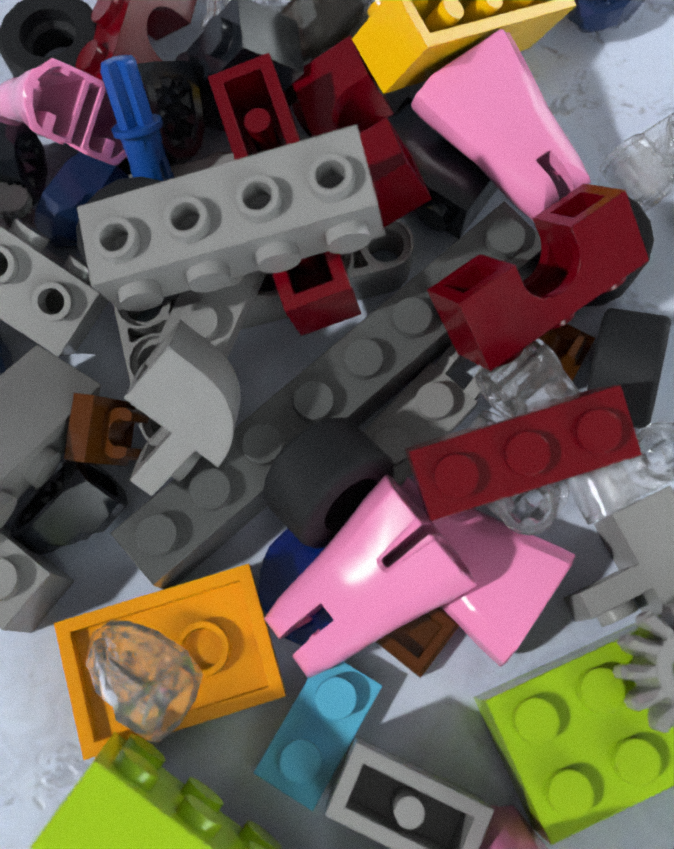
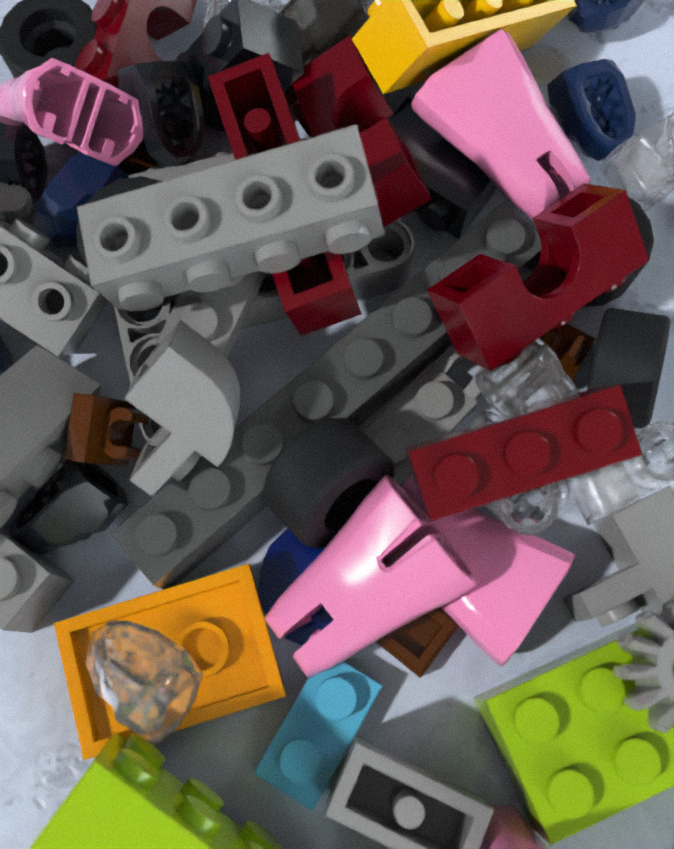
(135, 122): blue axle -> none
(593, 106): none -> dark blue rock

